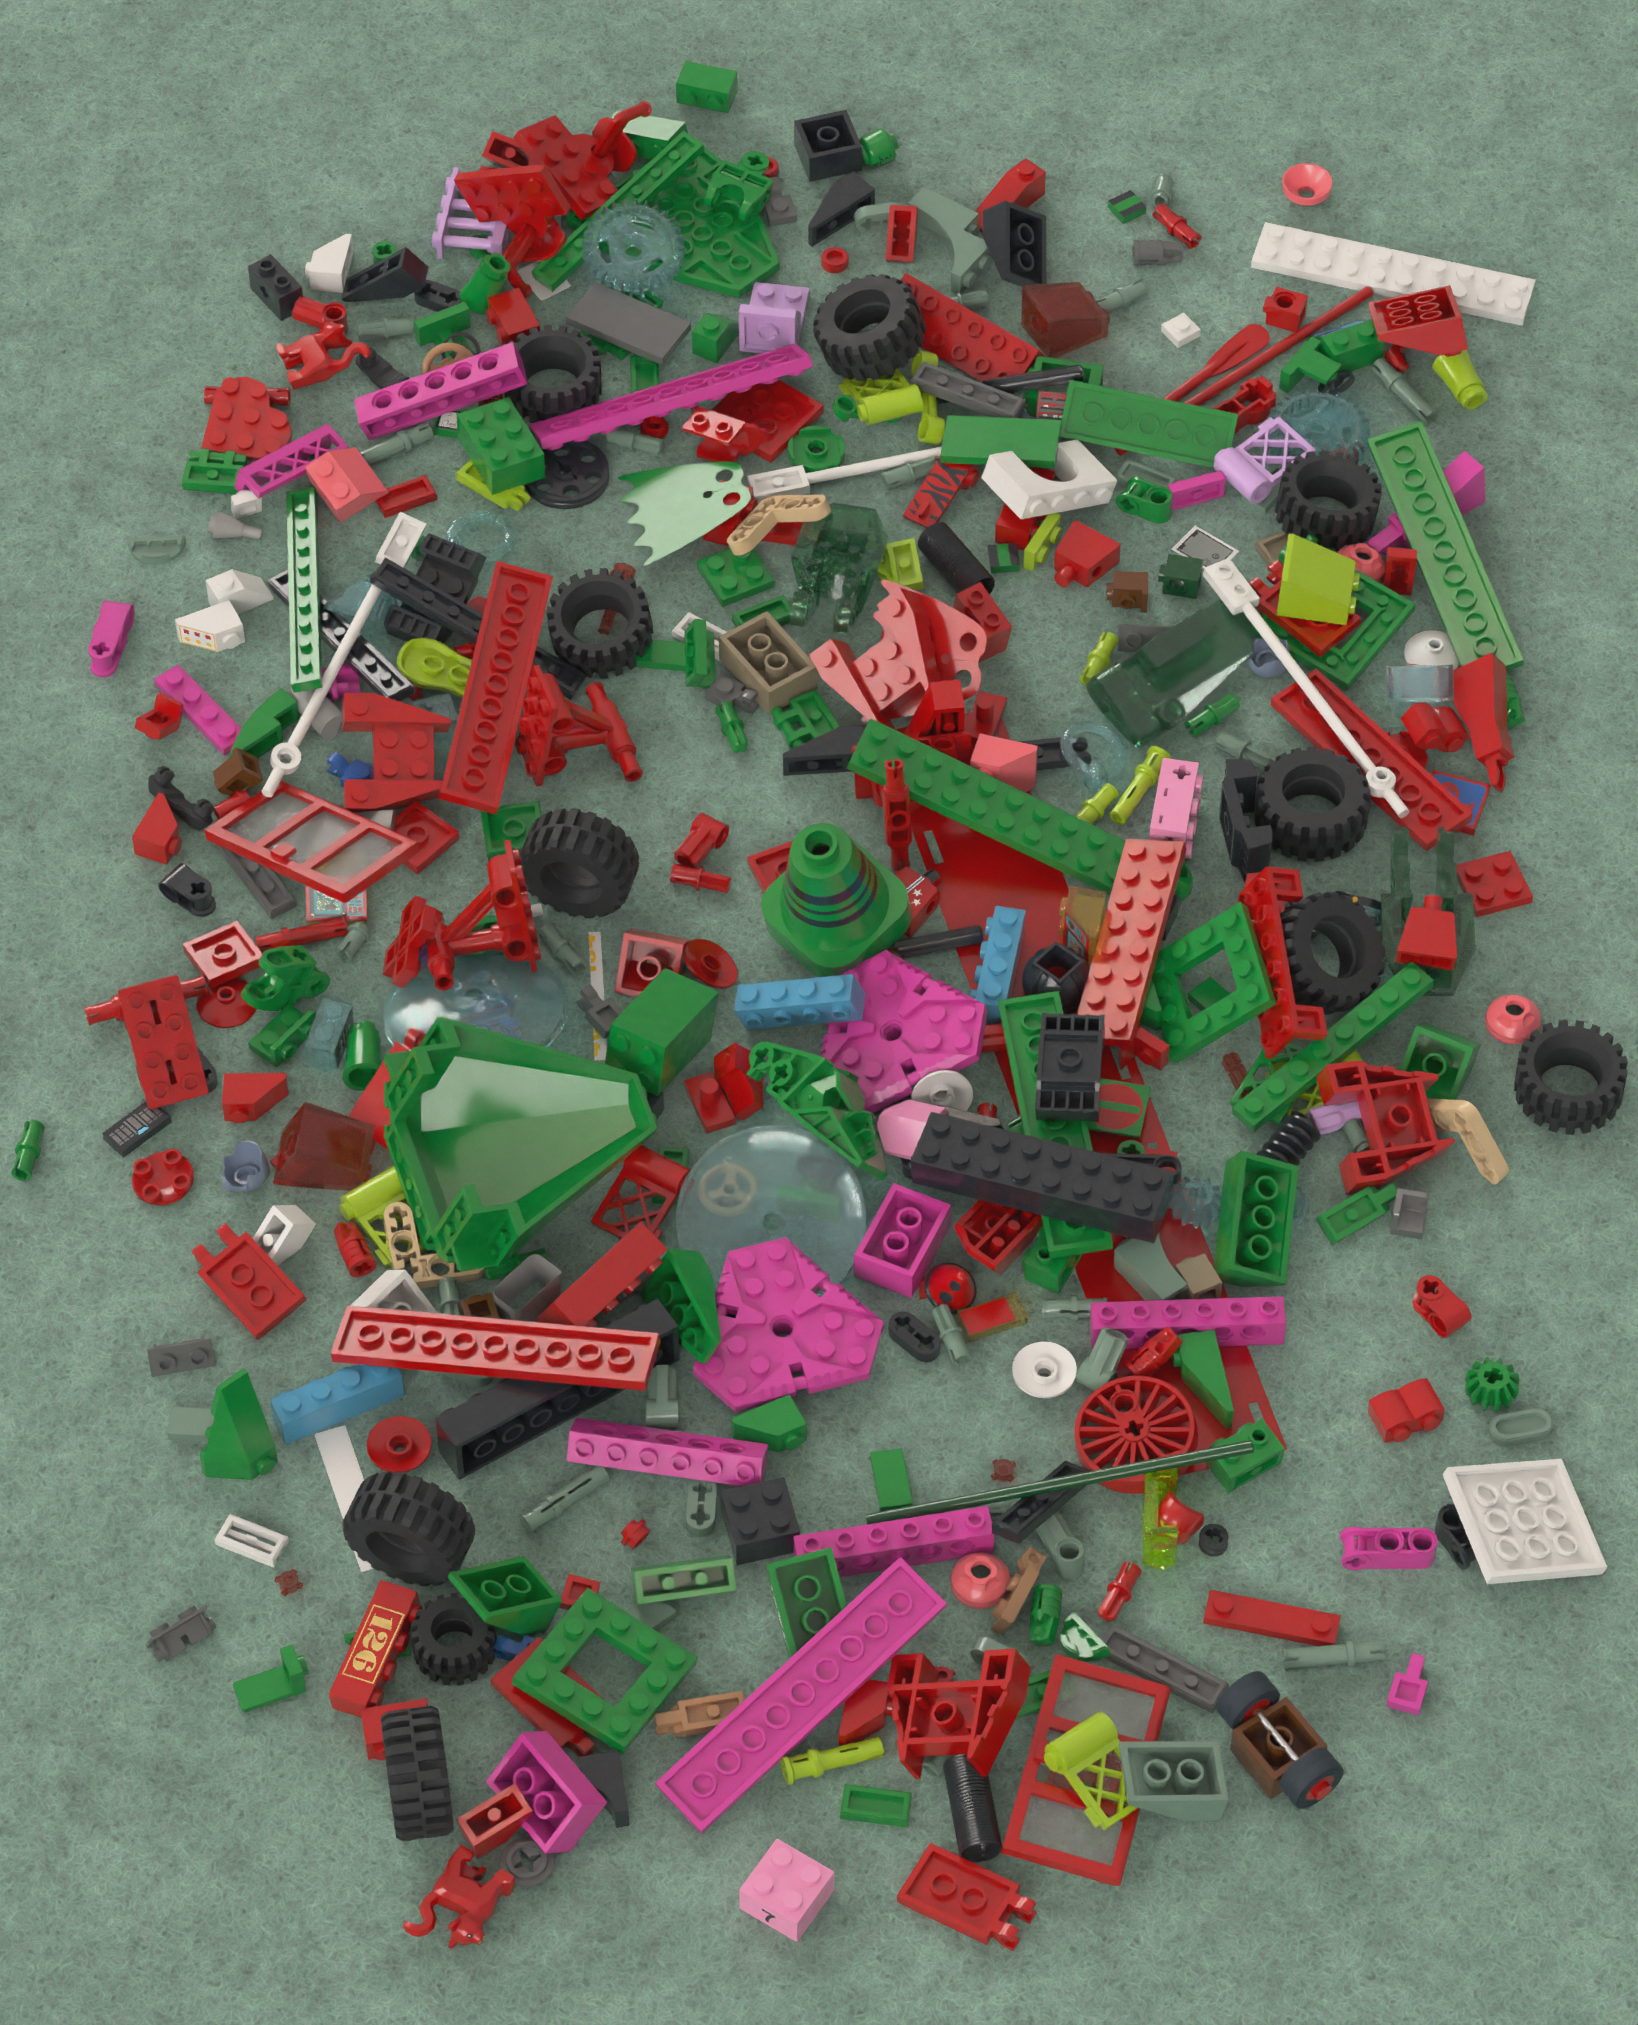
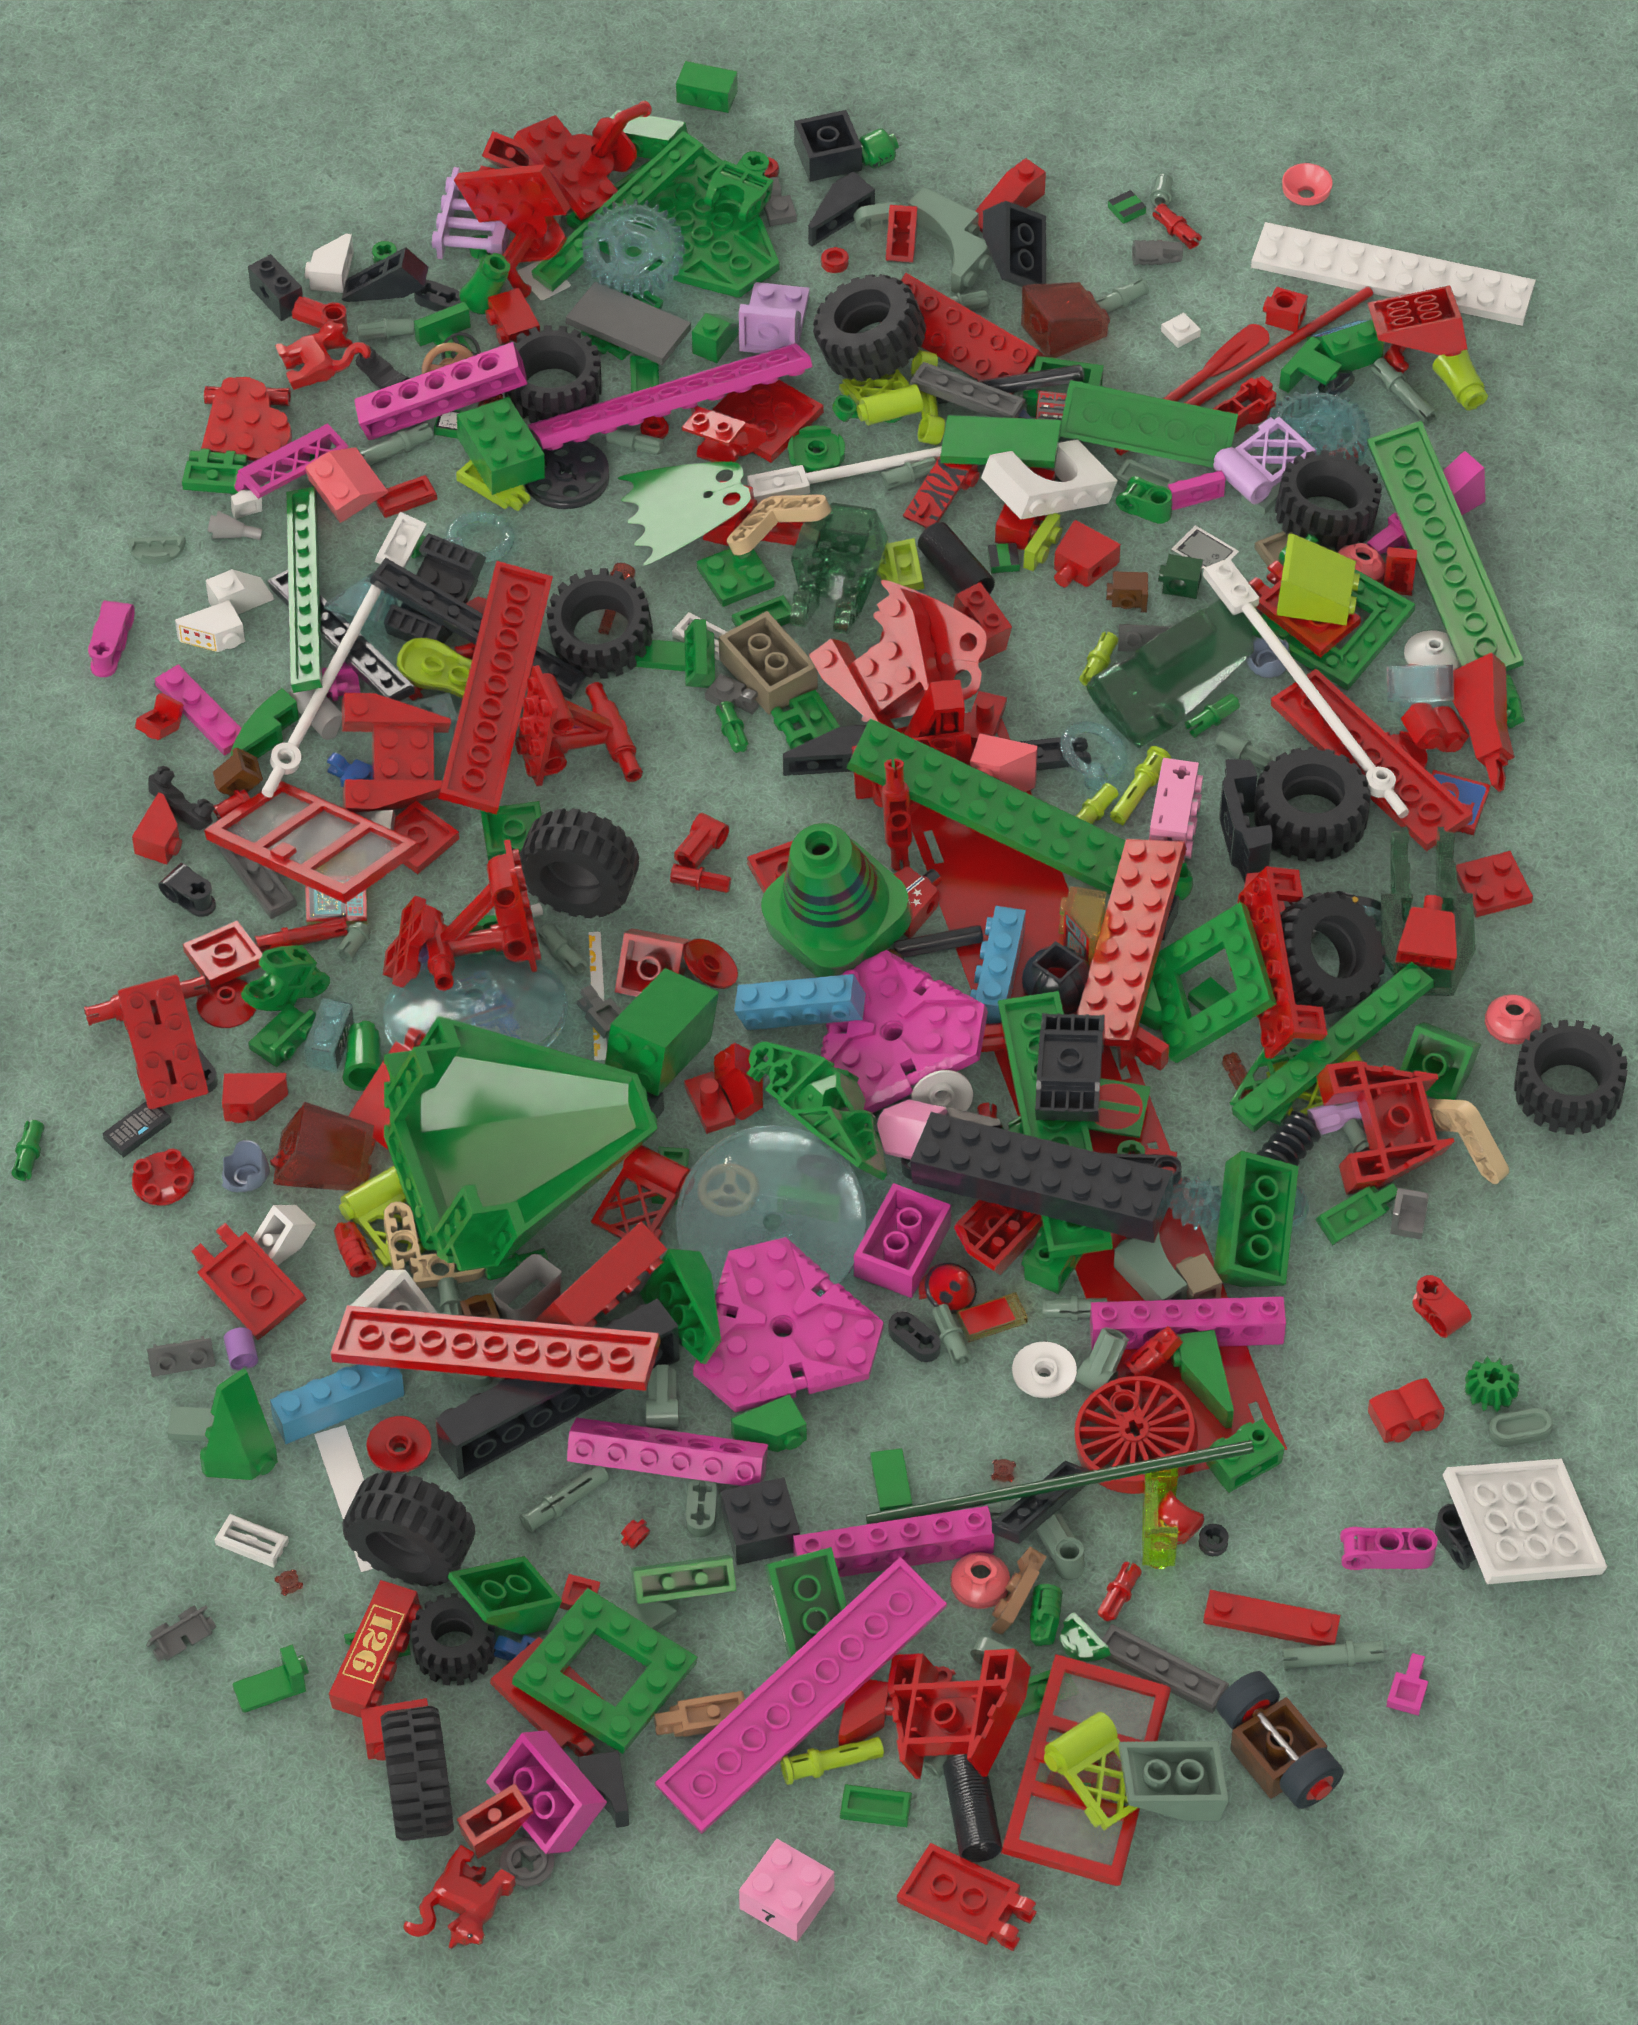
(240, 1348): none -> medium lavender beam

